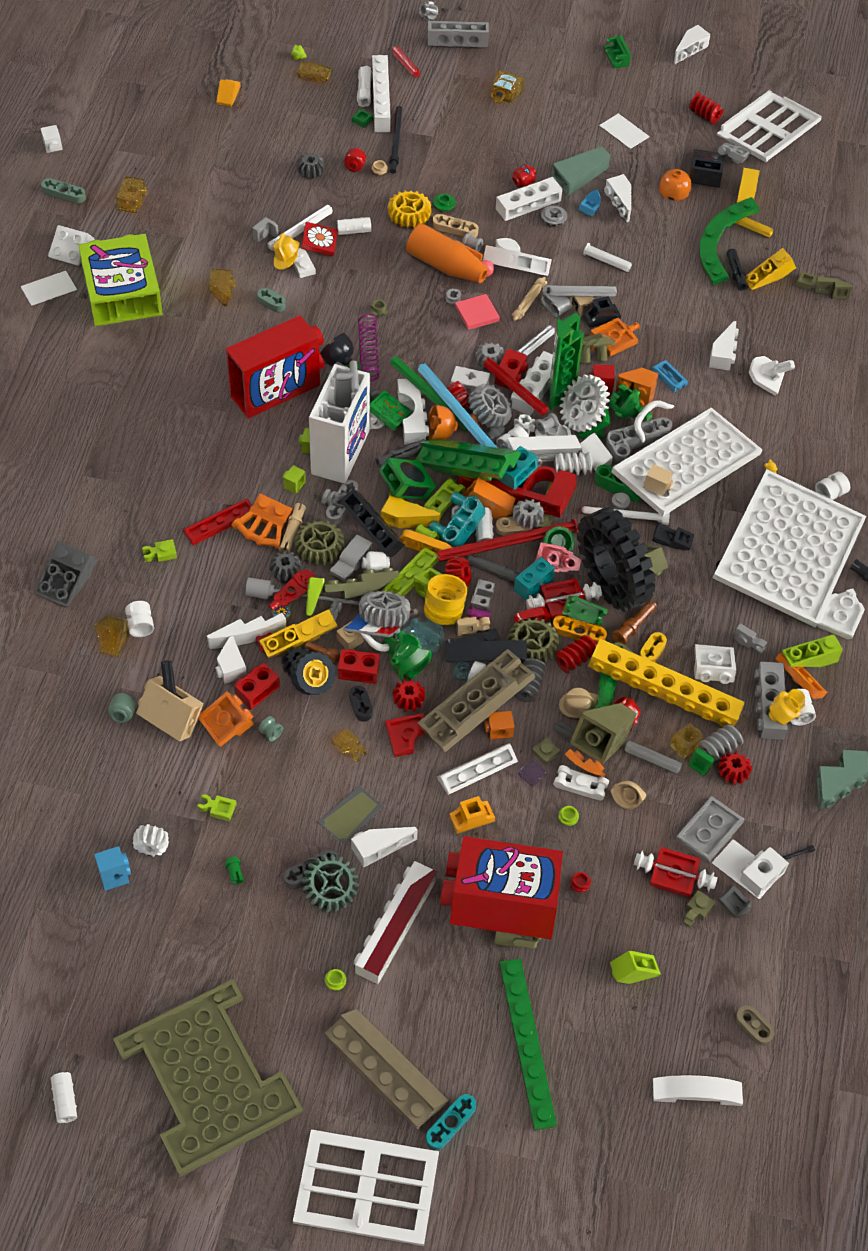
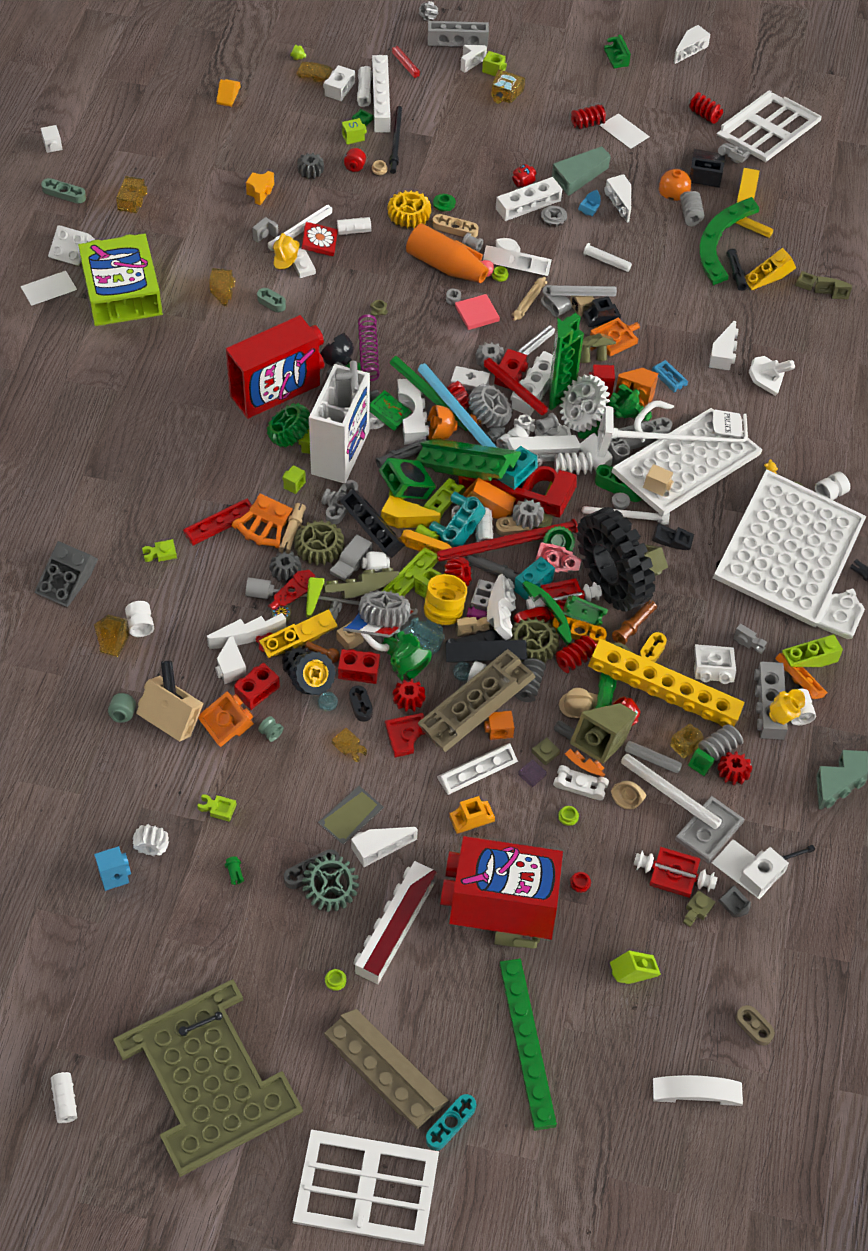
(183, 1031): none -> black hinge
(260, 186): none -> light orange brick
(289, 425): none -> green gear
(328, 701): none -> clear light blue plate
(339, 83): none -> white brick
(353, 131): none -> lime brick
(472, 56): none -> white slope
(493, 62): none -> lime brick
(500, 274): none -> lime plate
(500, 606): none -> white slope
(535, 593): none -> green slope
(588, 115): none -> red piece
(671, 791): none -> white axle
(692, 207): none -> light grey piece
(723, 423): none -> white piece

